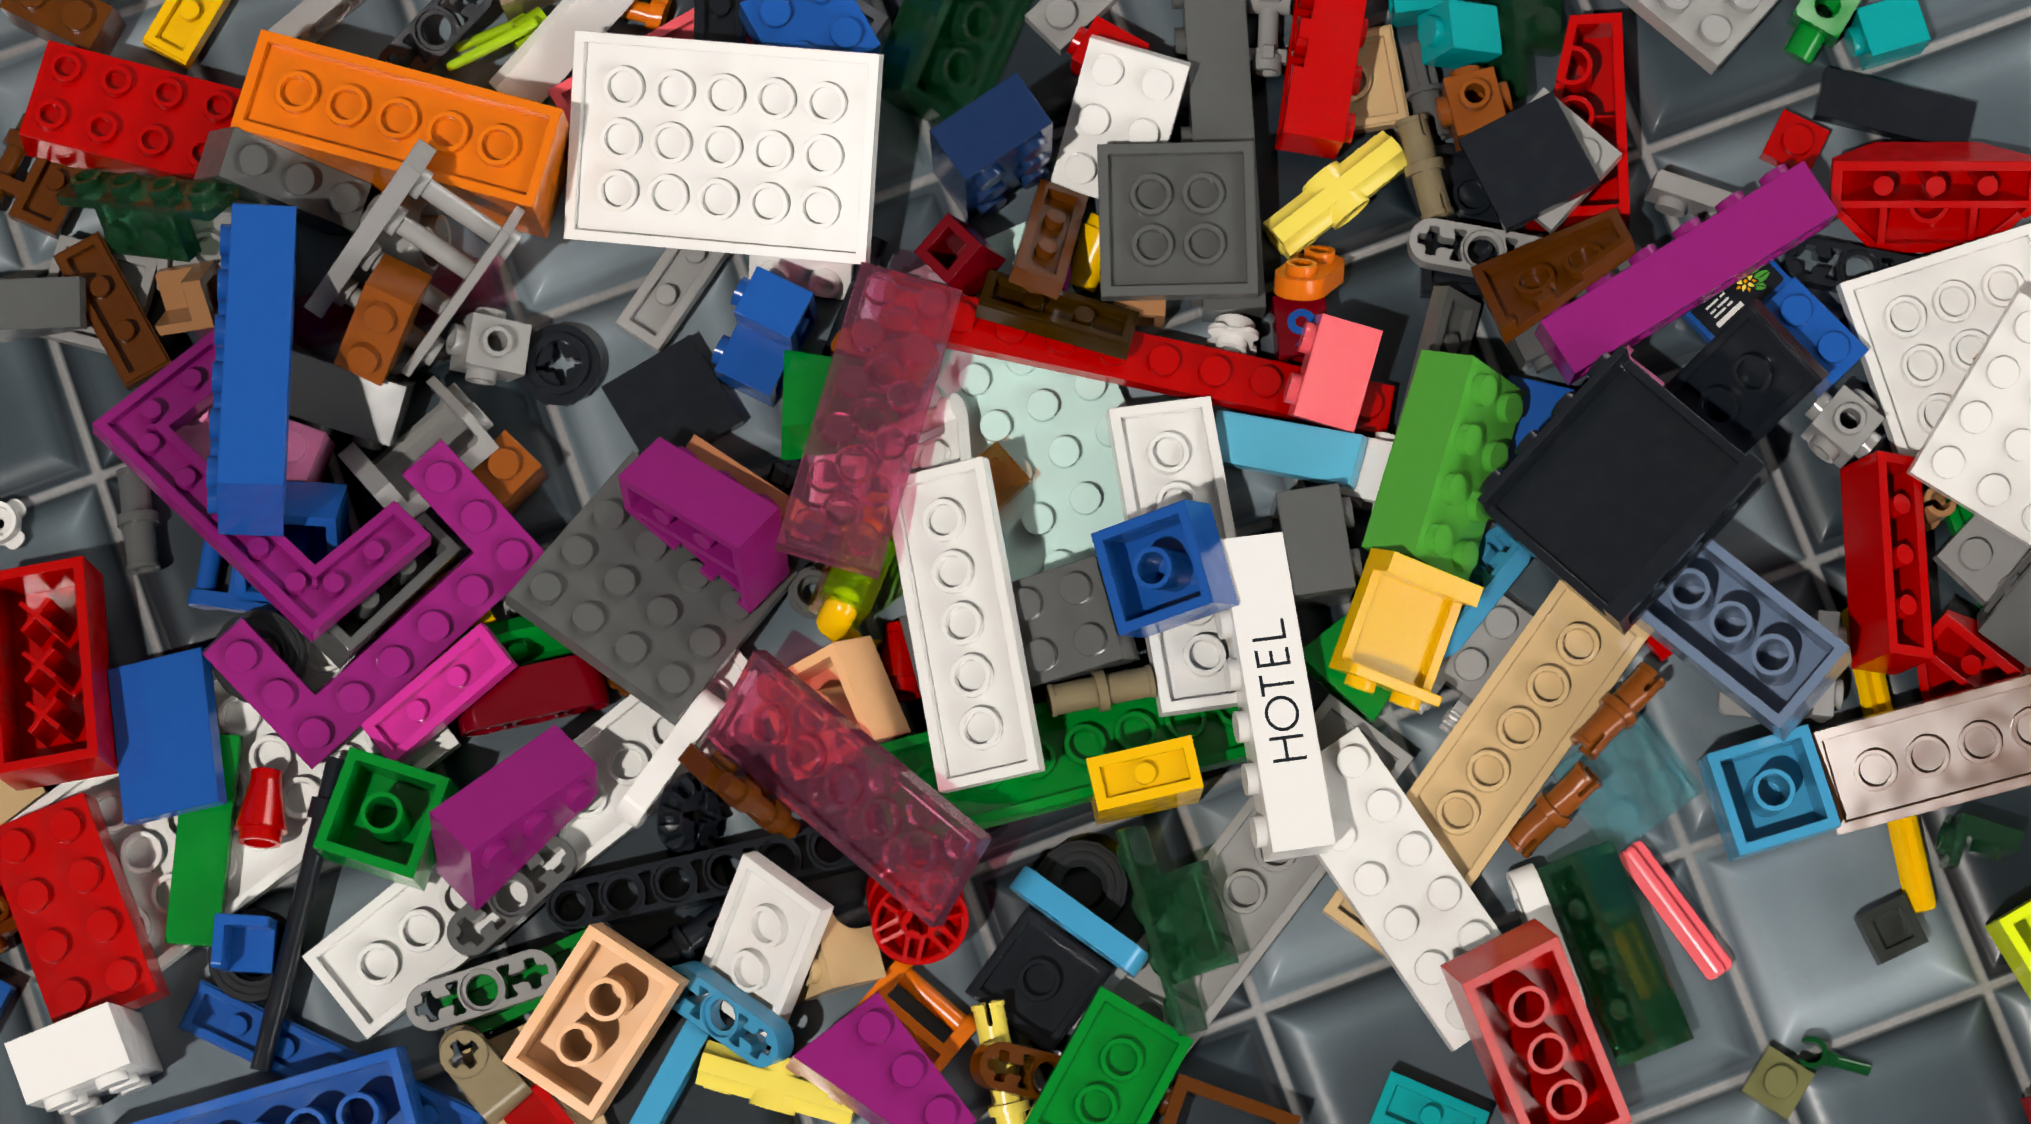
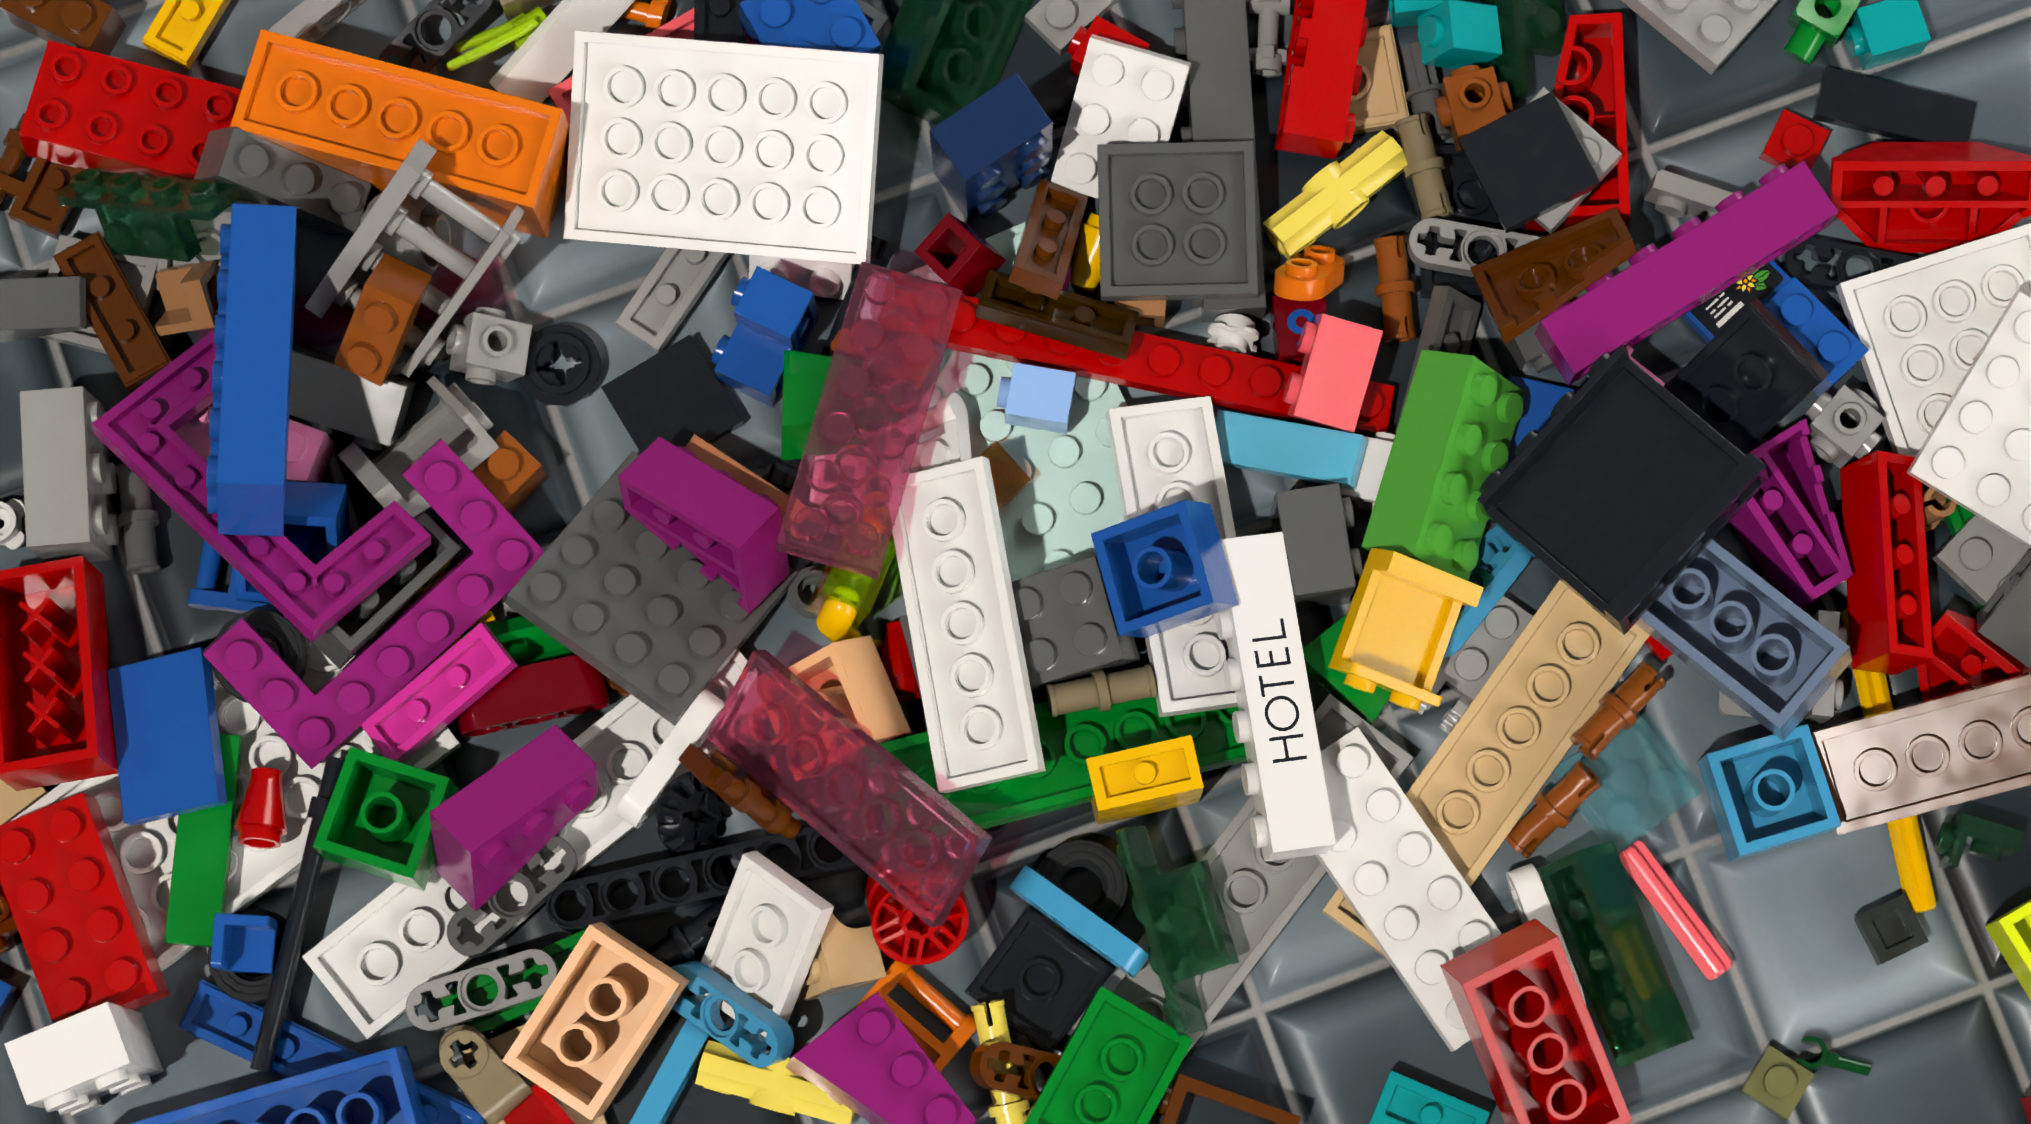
(66, 476): none -> light grey brick
(1037, 397): none -> light blue brick
(1395, 289): none -> dark orange pin
(1790, 522): none -> magenta wedge

